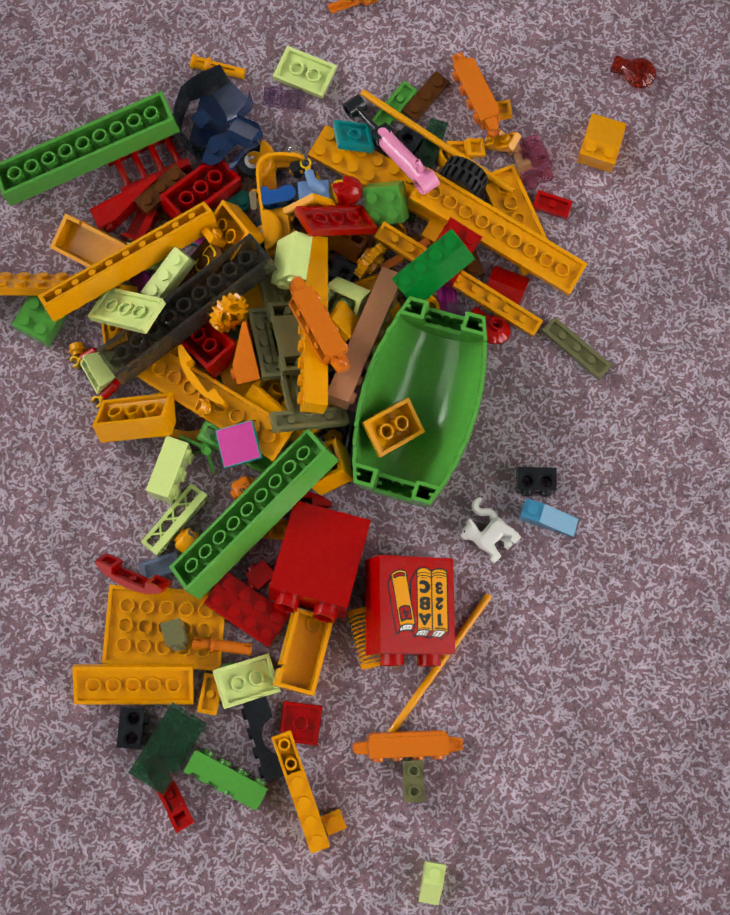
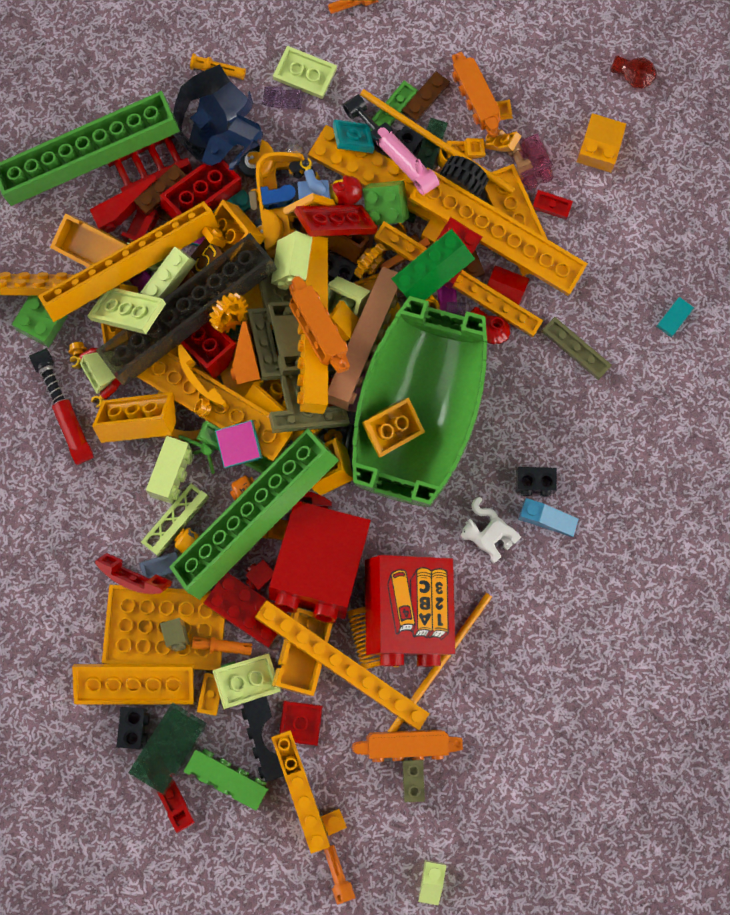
(62, 408): none -> piece
(342, 665): none -> light orange plate
(342, 889): none -> orange piece
(675, 317): none -> teal tile

